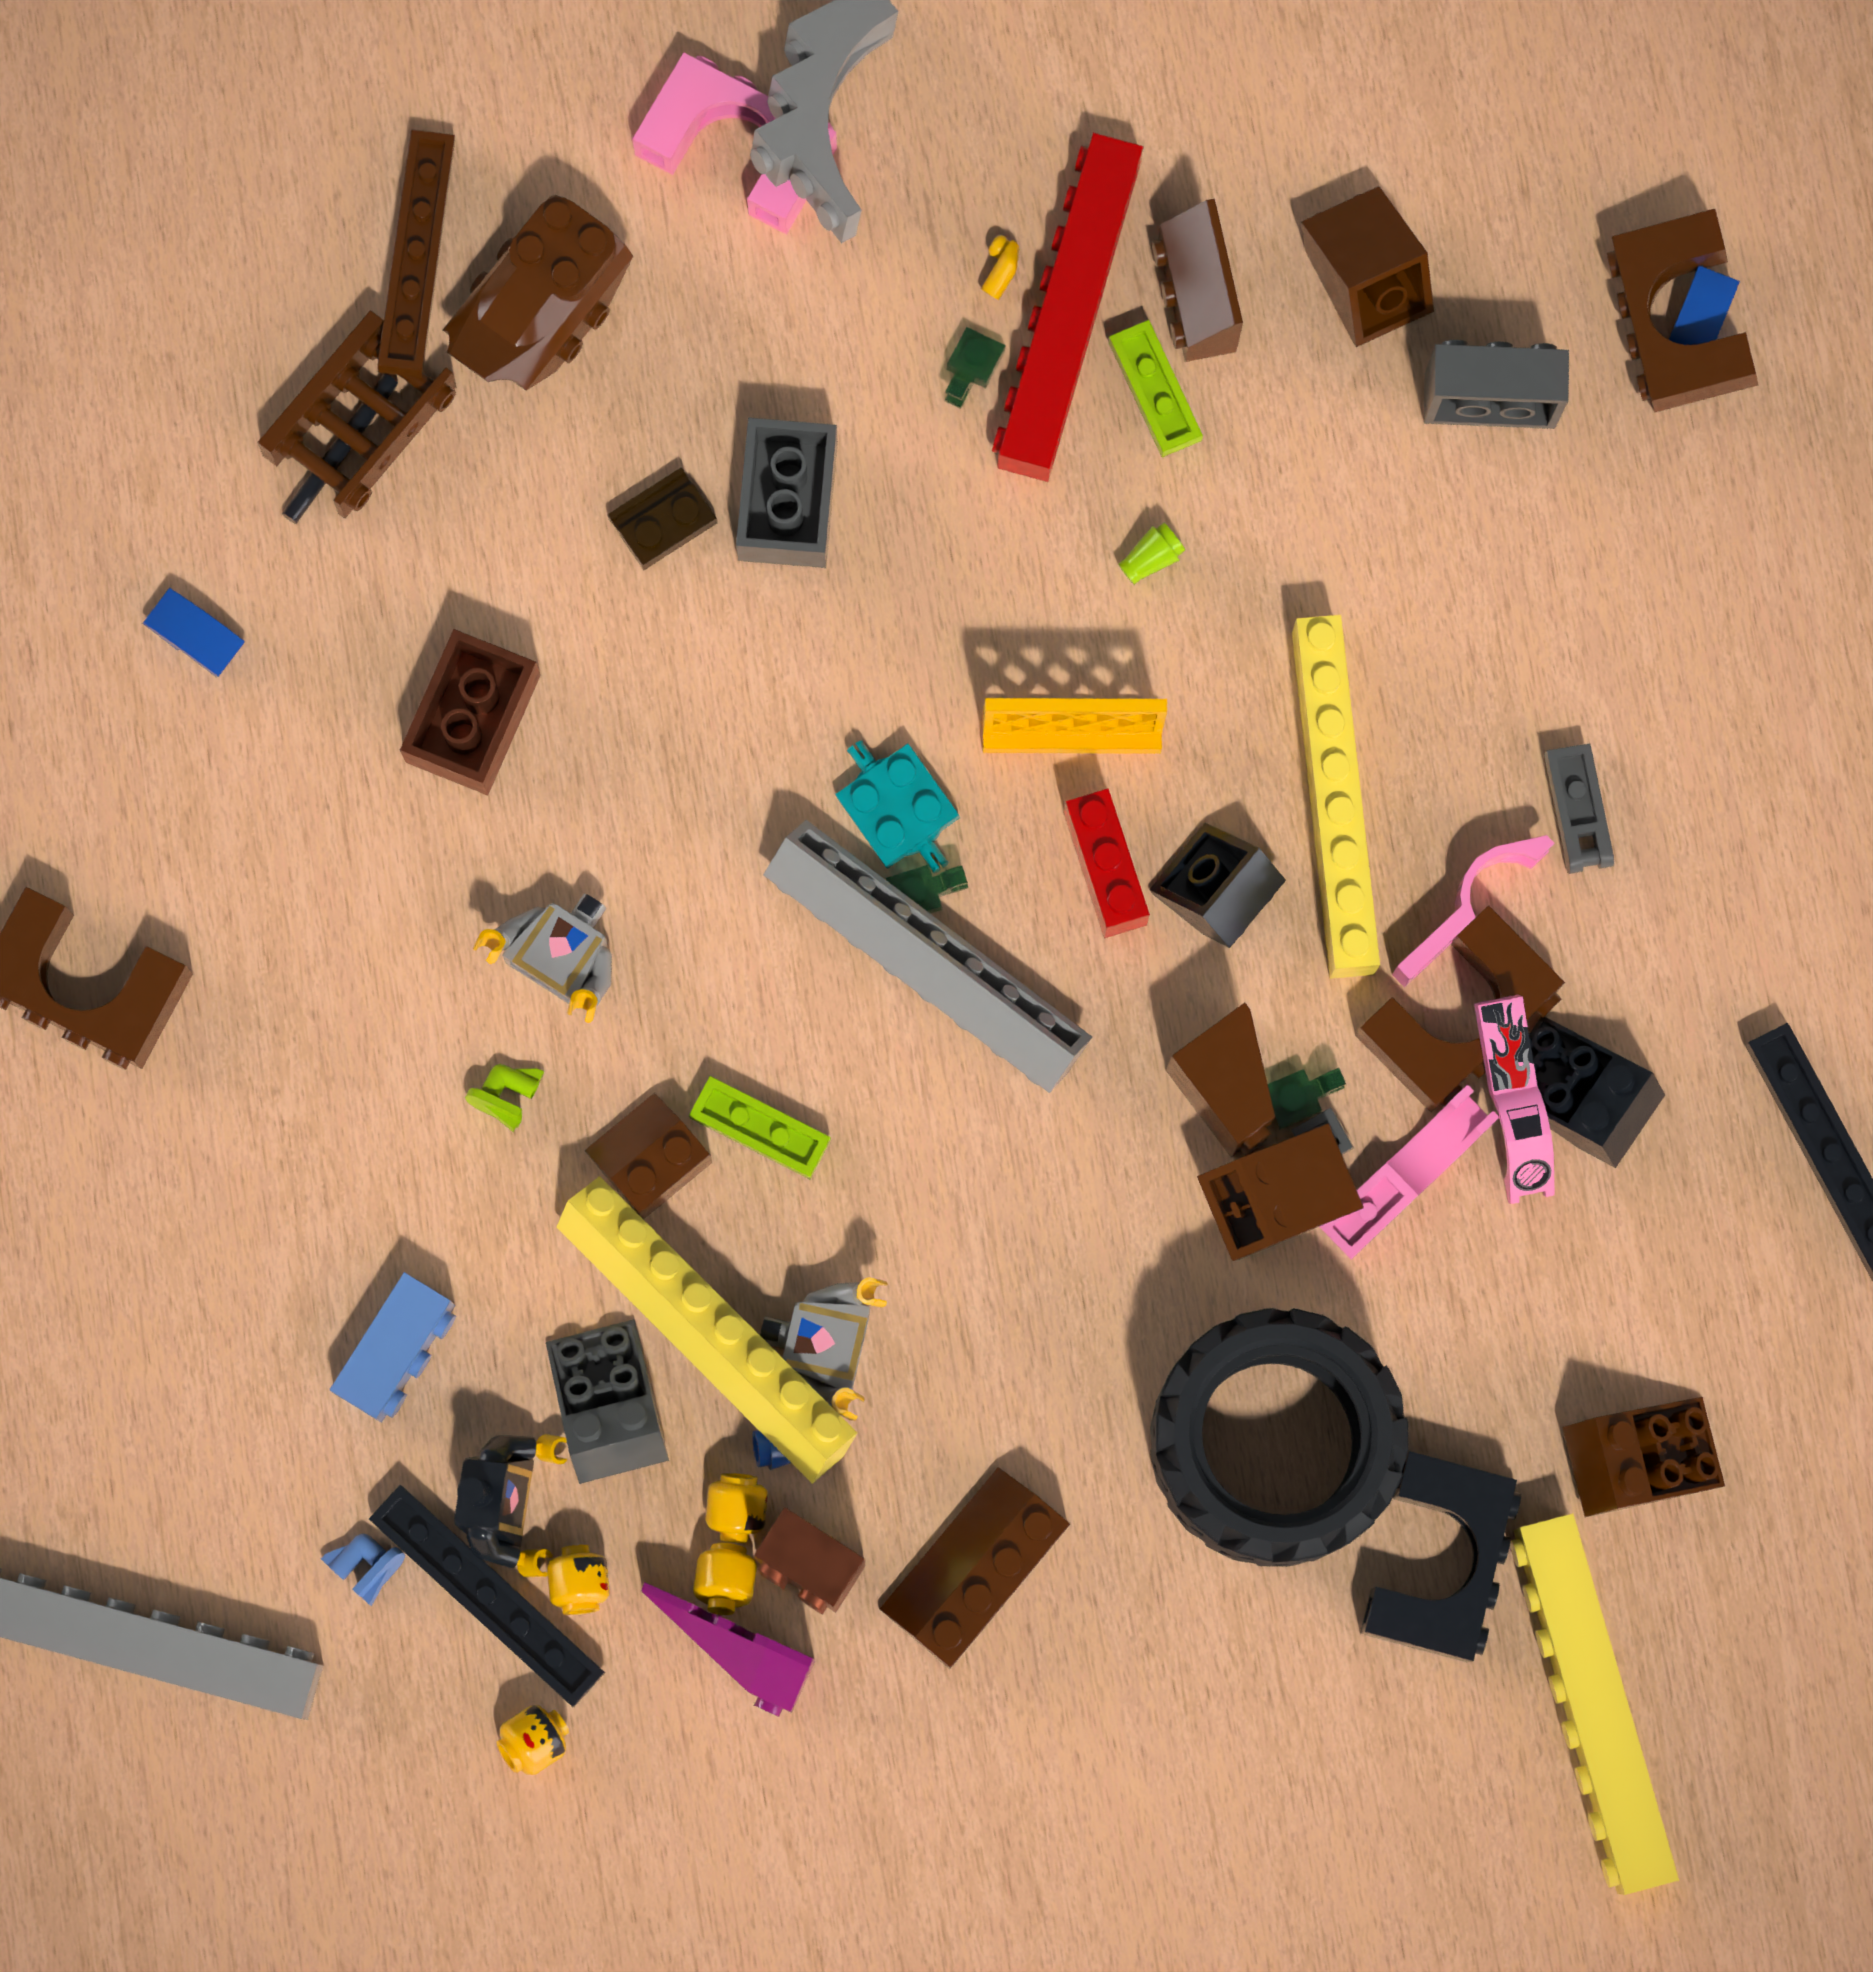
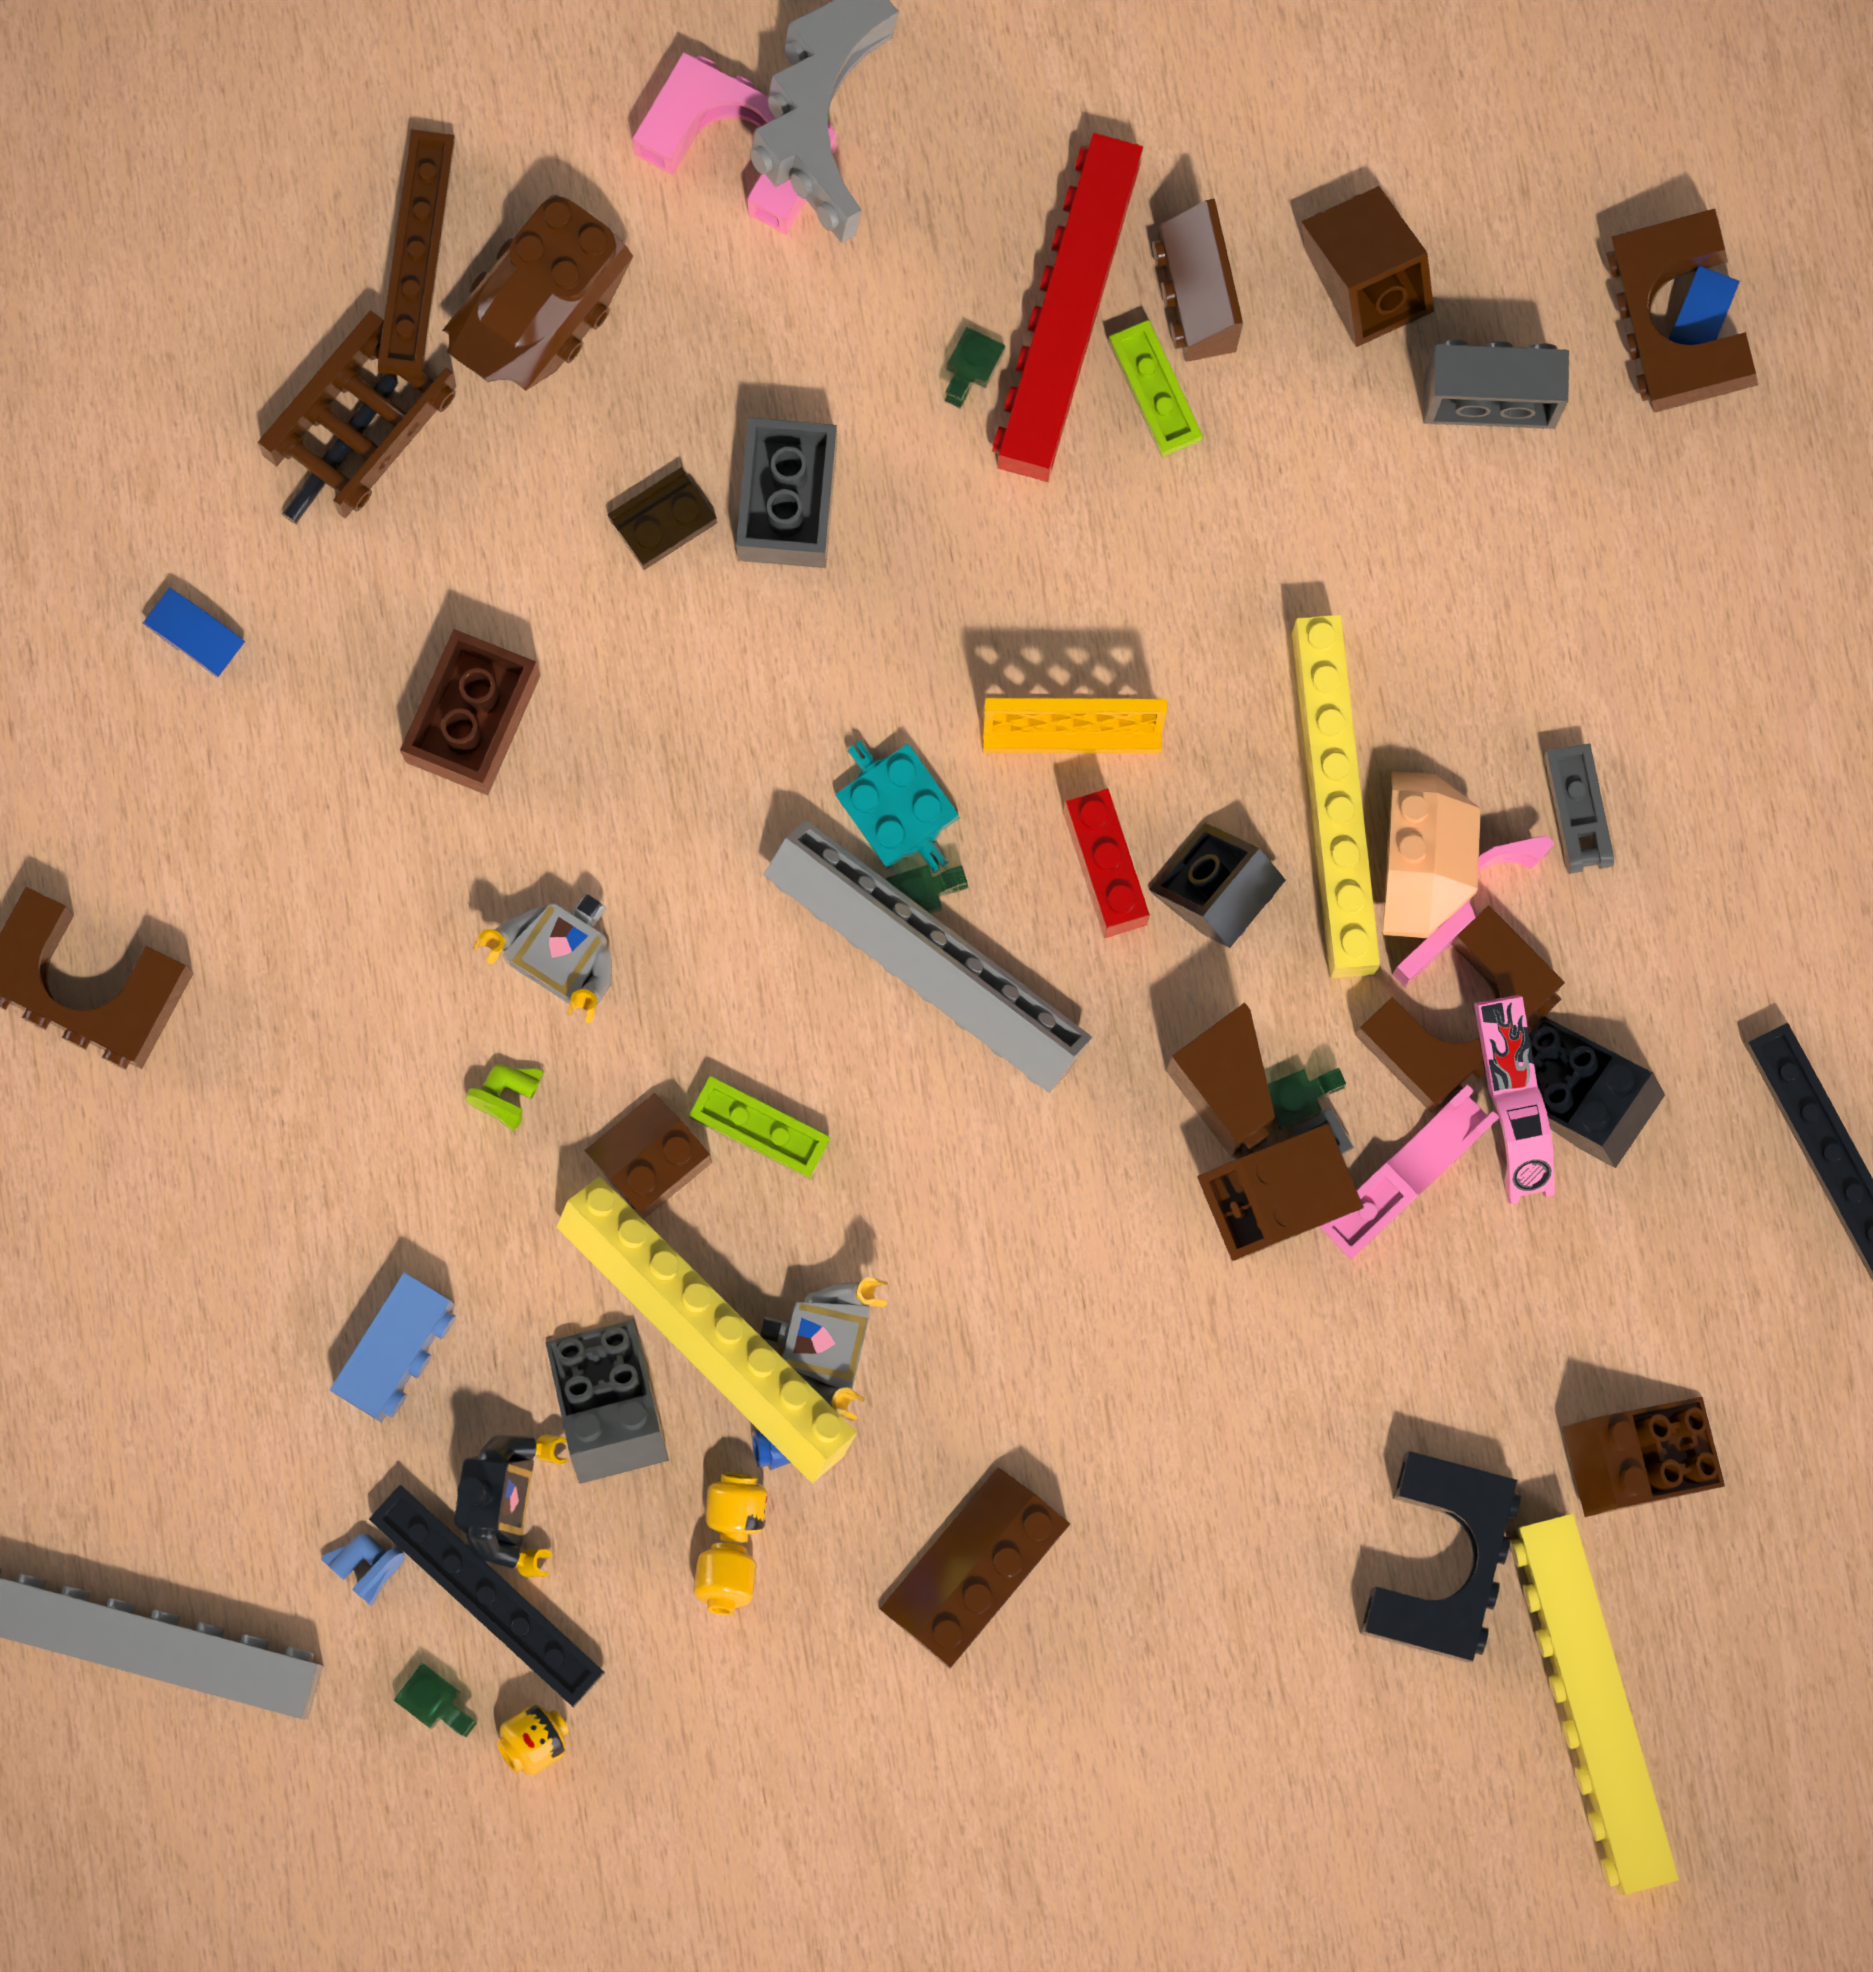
(431, 1699): none -> clear green plate
(578, 1580): yellow head -> none
(756, 1662): magenta wedge -> none
(809, 1561): copper brick -> none
(1004, 270): yellow arm -> none
(1152, 553): lime cone -> none
(1359, 1383): black tyre -> none
(1428, 854): none -> light nougat wedge

